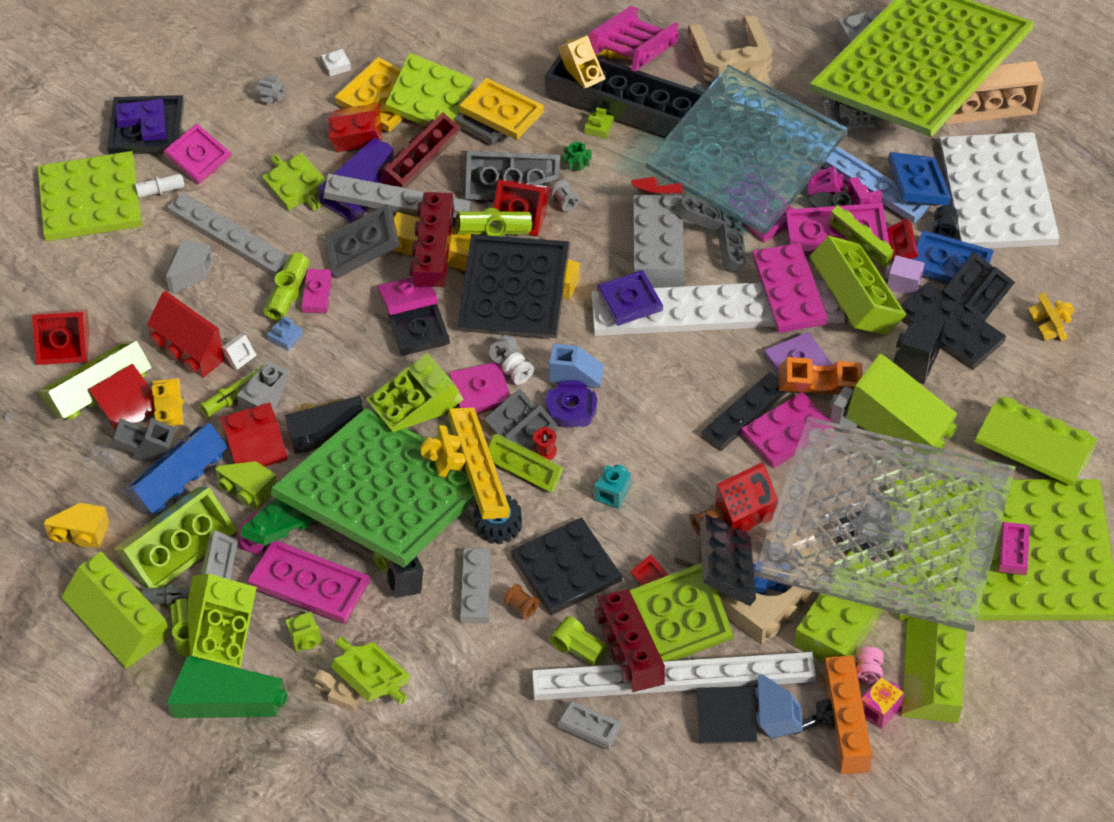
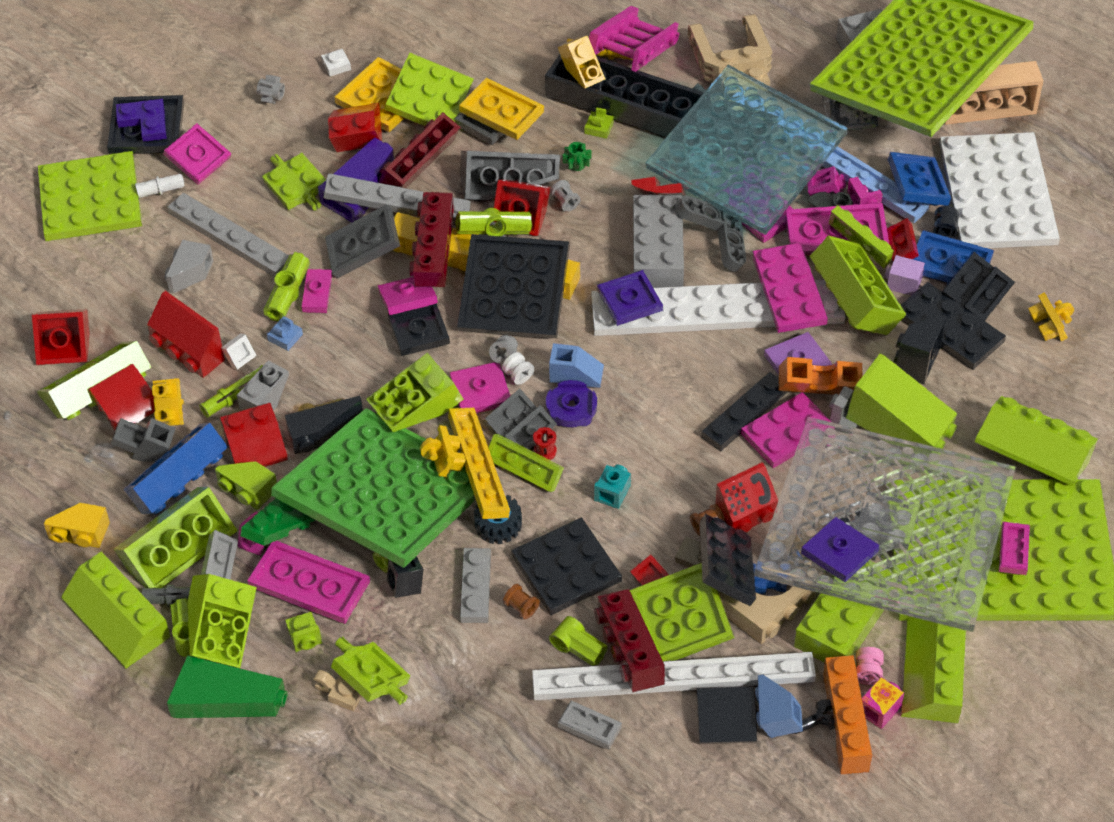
(840, 549): none -> dark purple plate

